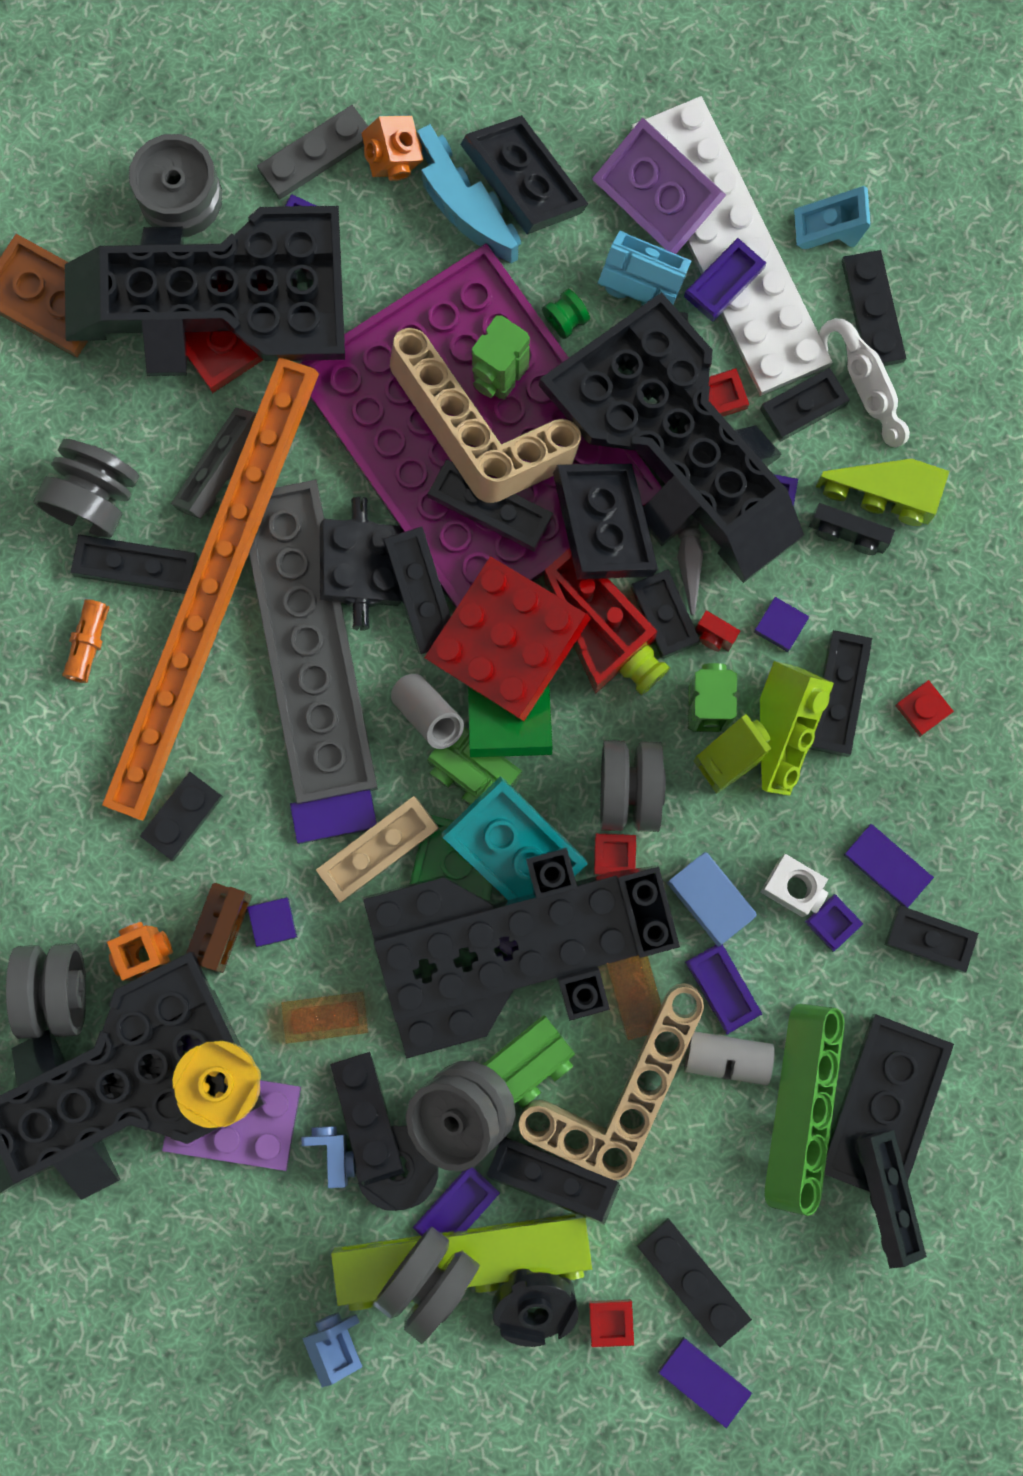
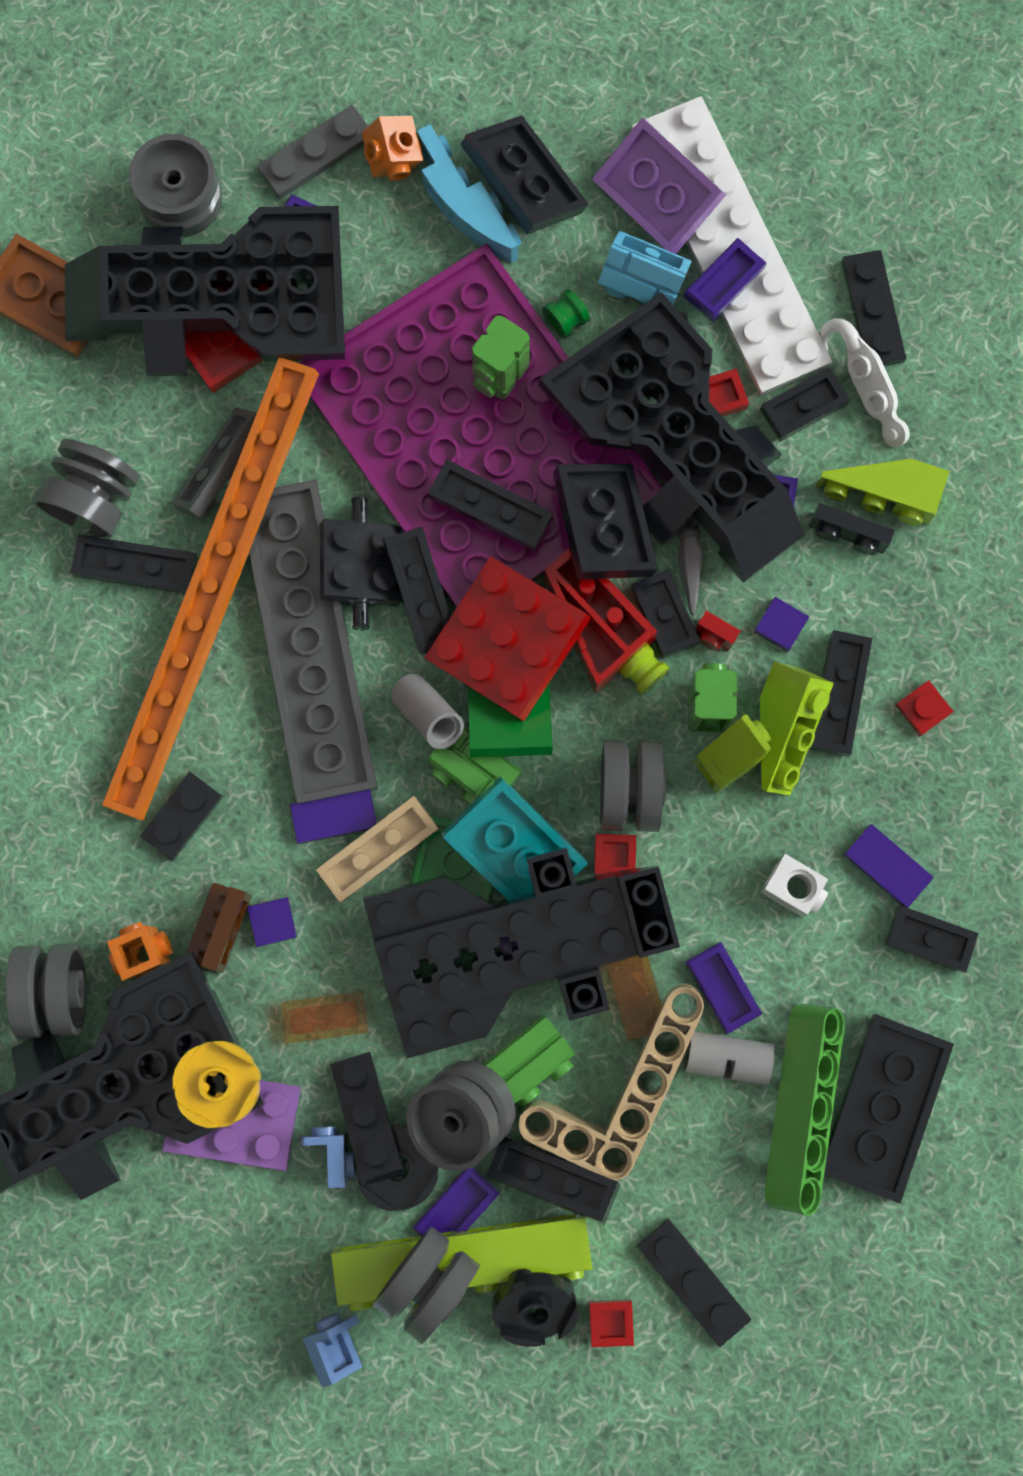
(85, 641): orange pin -> none
(468, 426): tan beam -> none
(705, 1382): dark purple tile -> none
(712, 899): medium blue slope -> none
(833, 218): medium azure slope -> none
(834, 923): dark purple tile -> none
(891, 1199): black plate -> none

